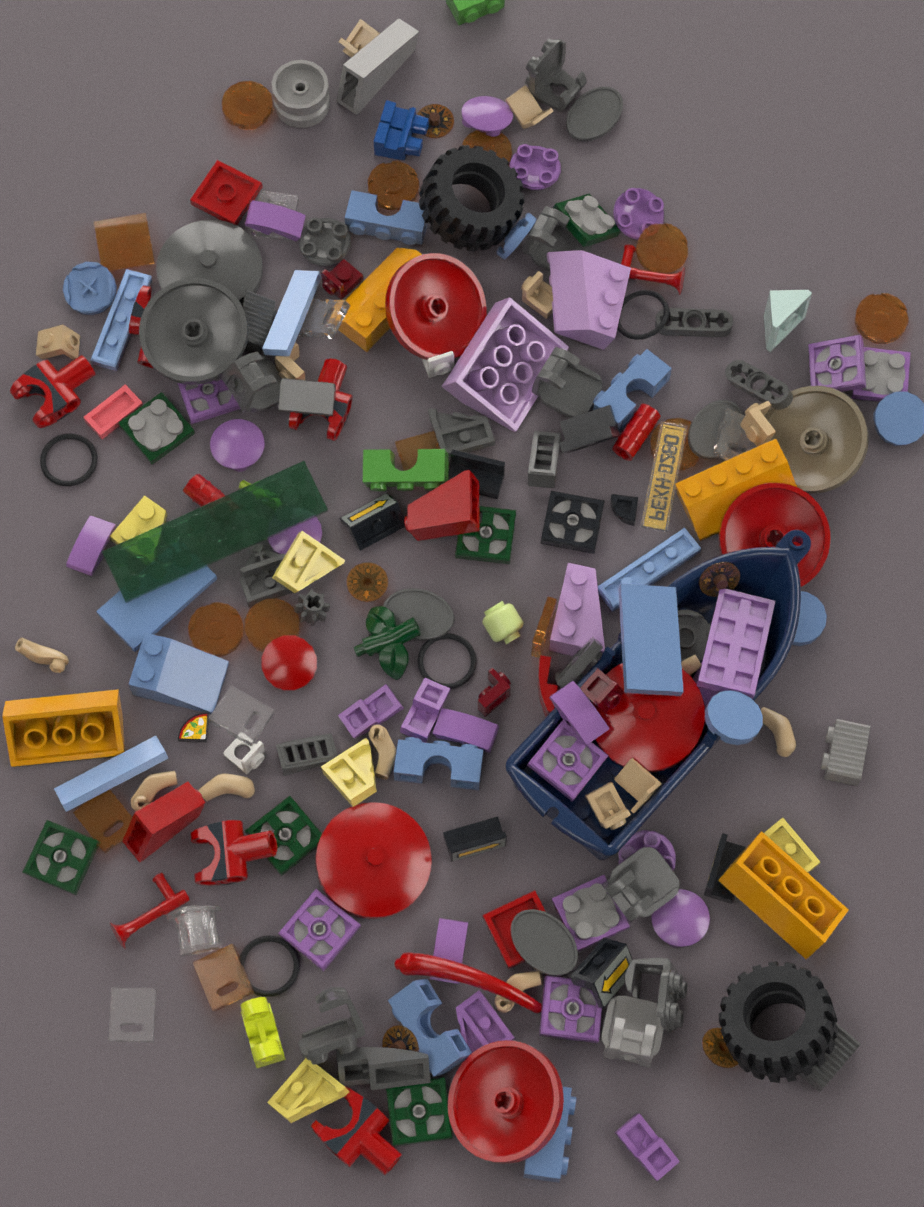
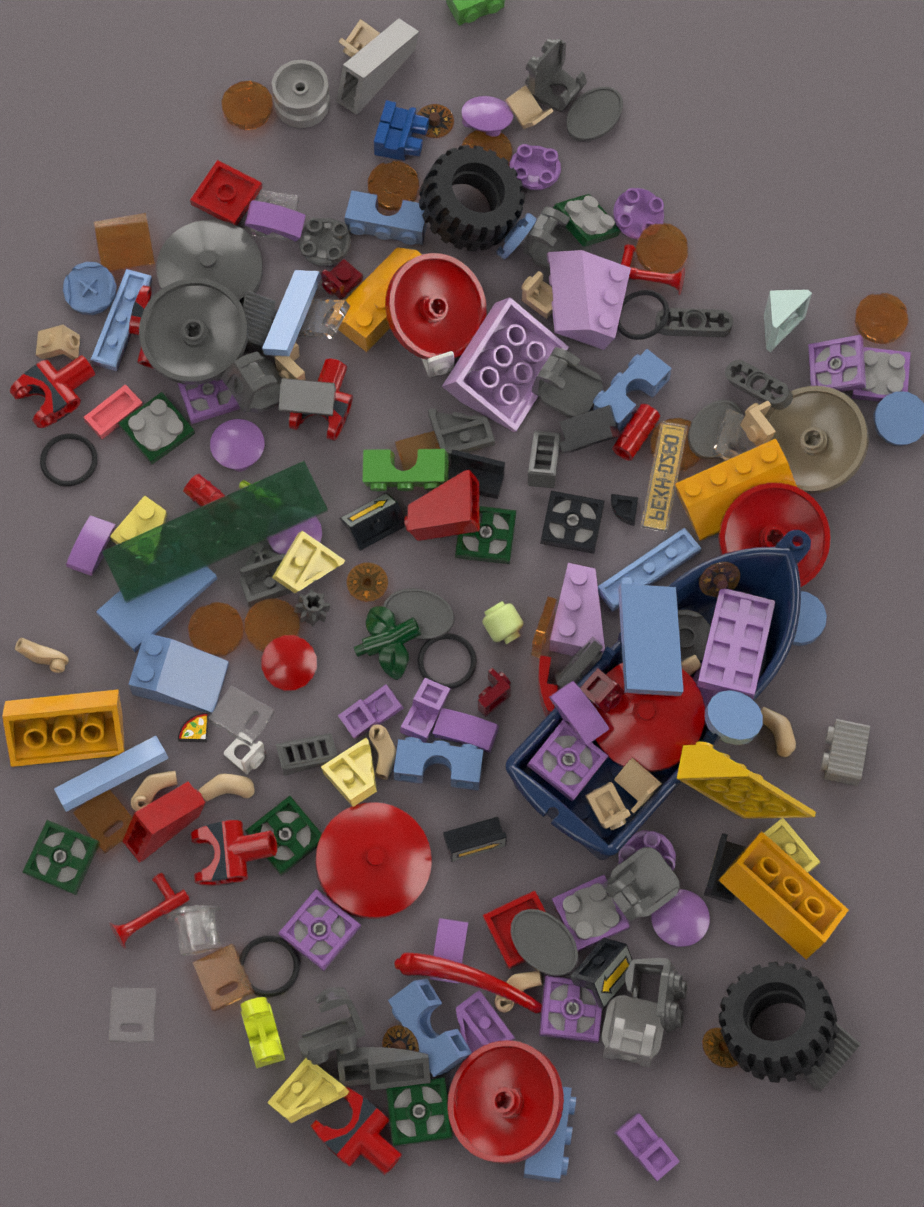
(735, 786): none -> yellow slope

